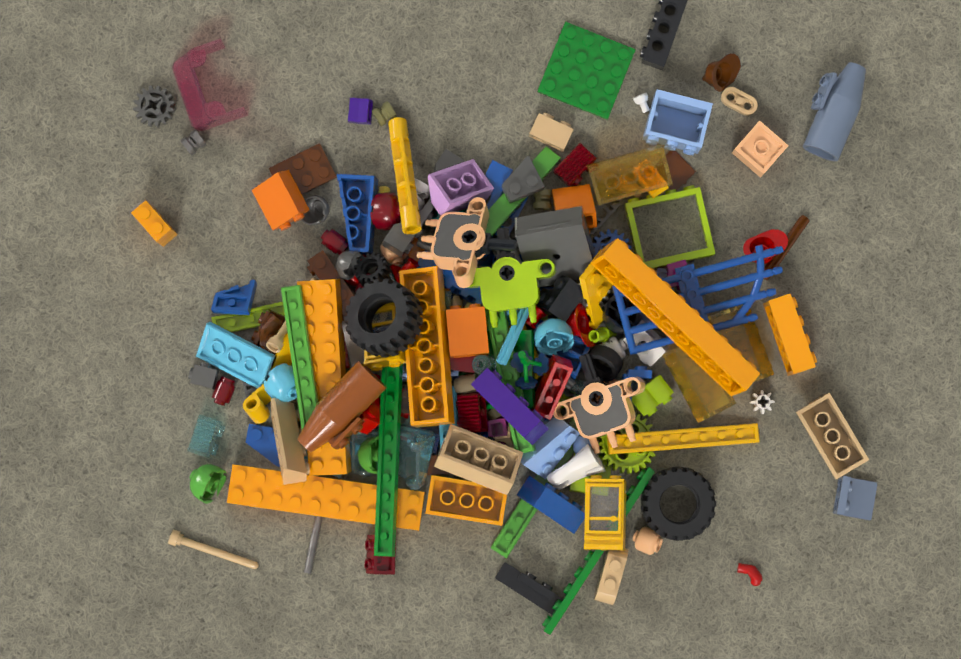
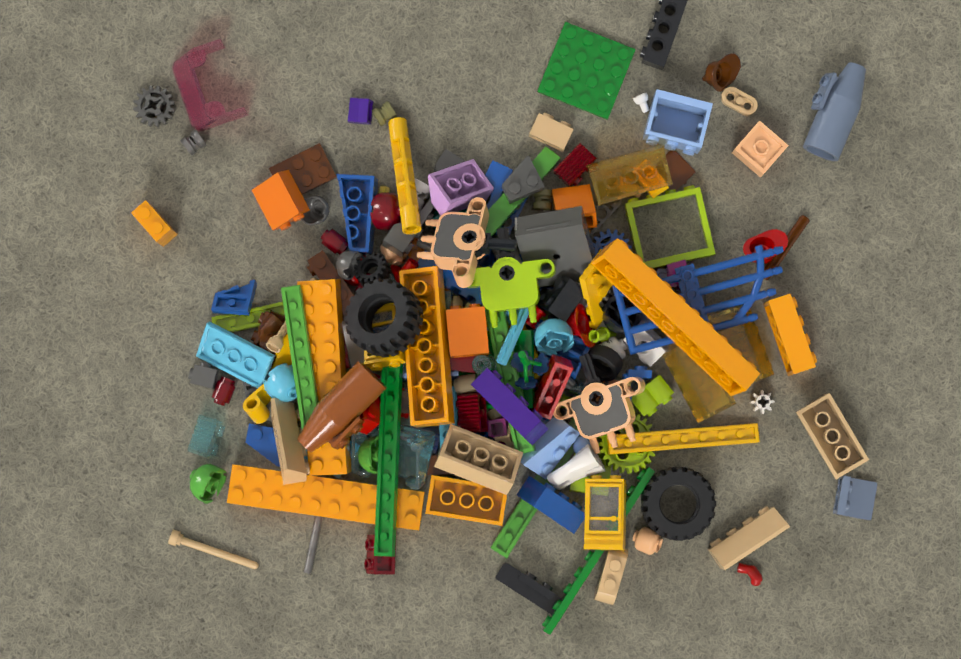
(748, 537): none -> tan slope

